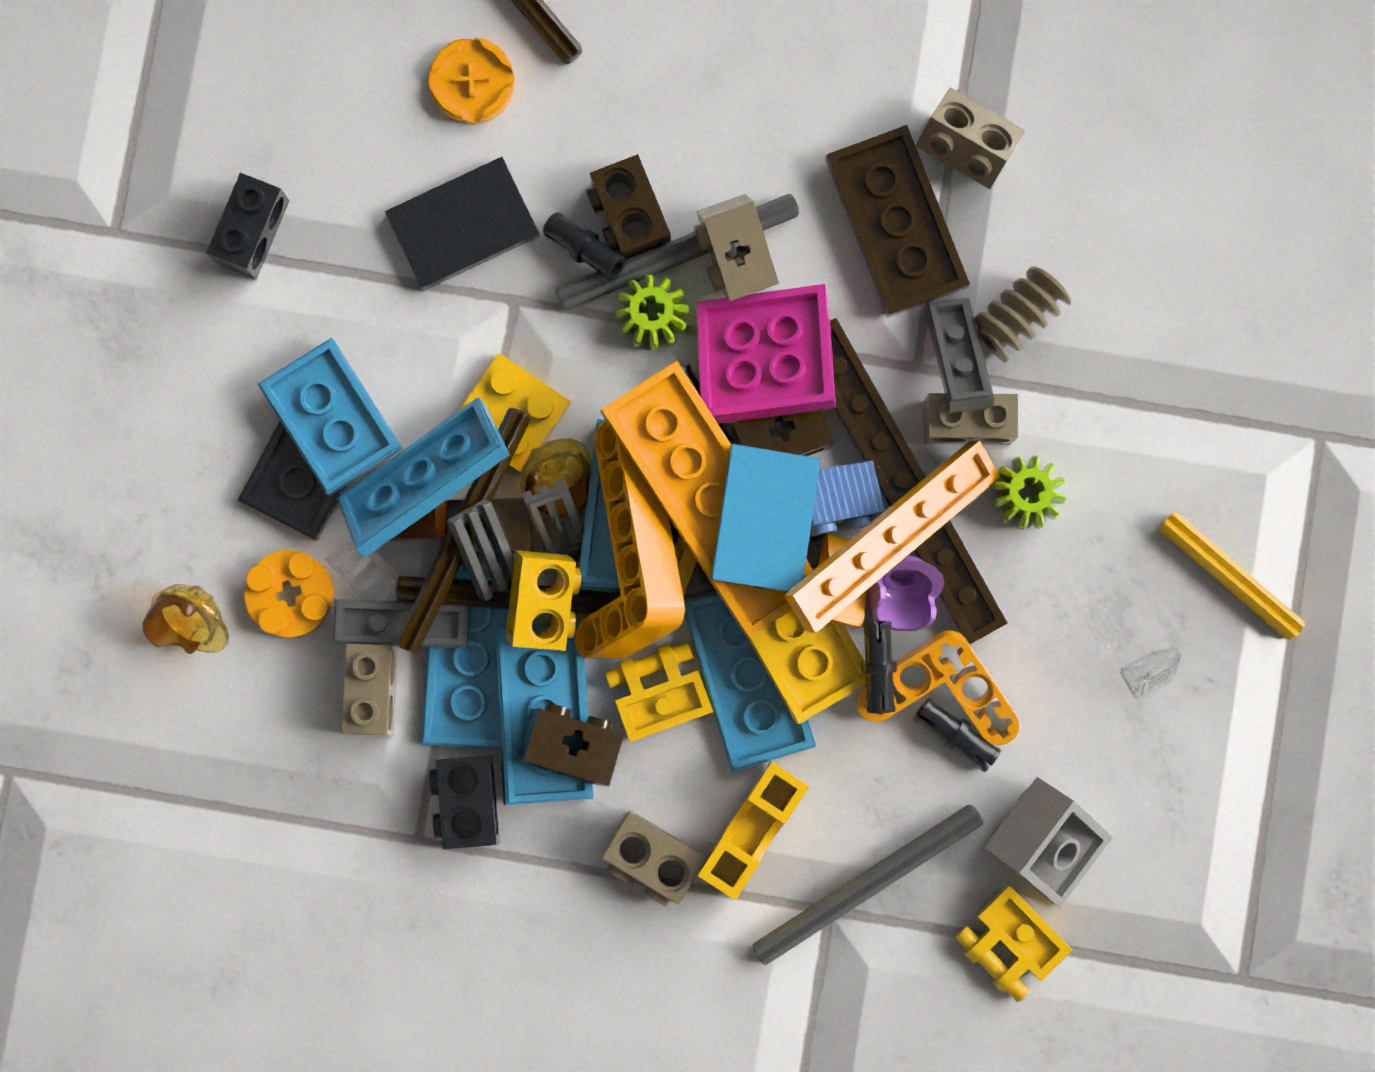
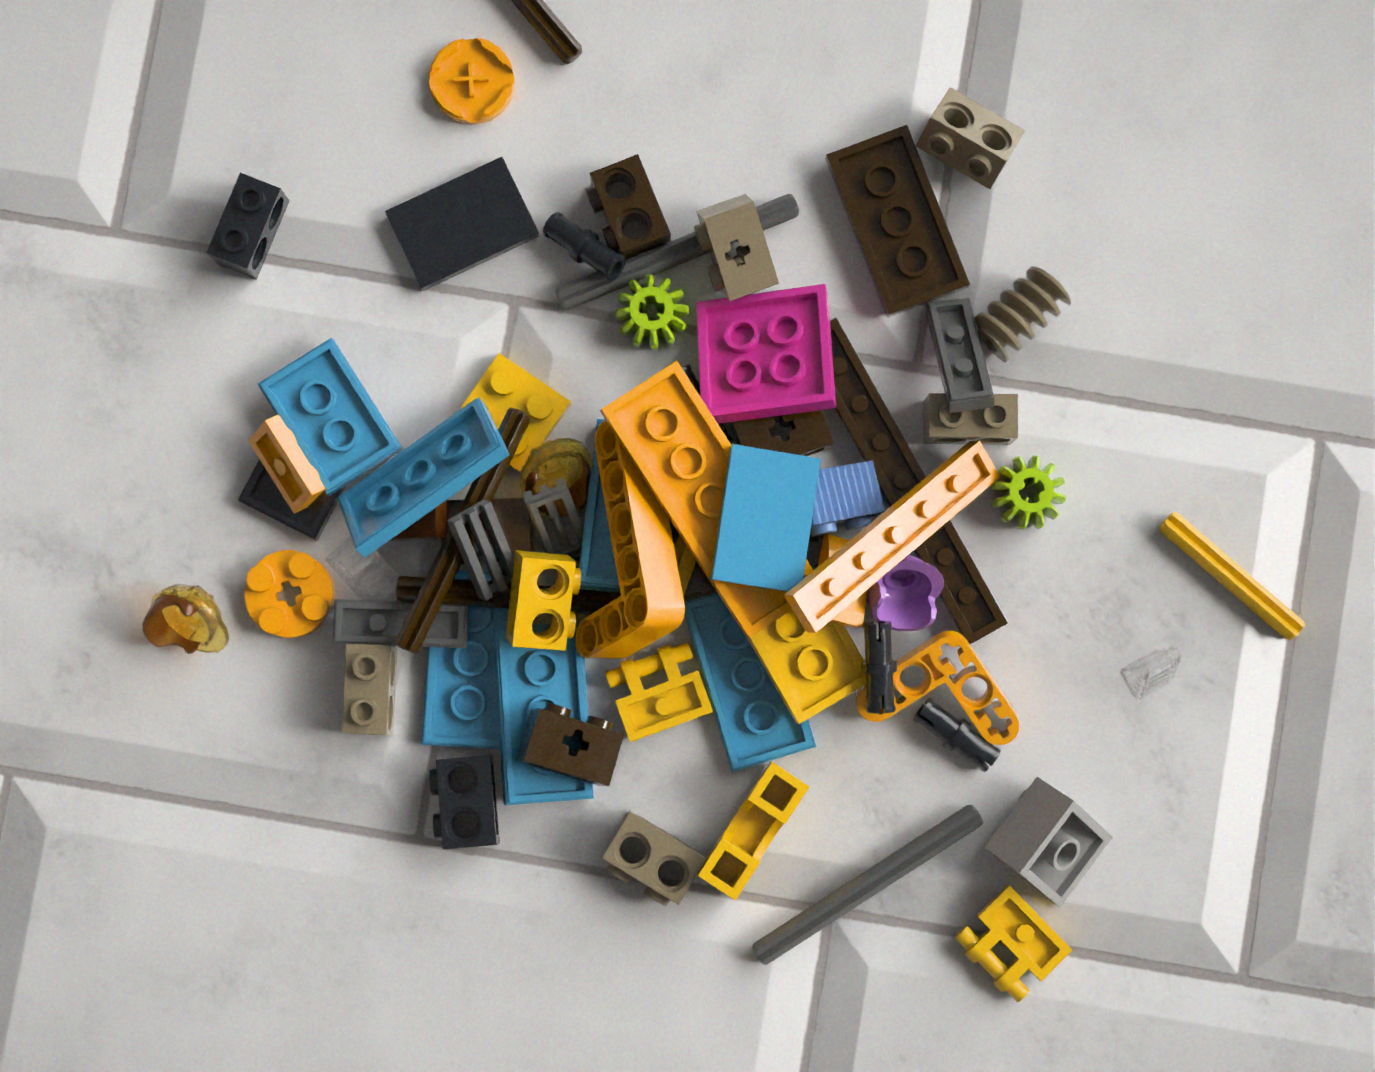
(286, 463): none -> light orange plate

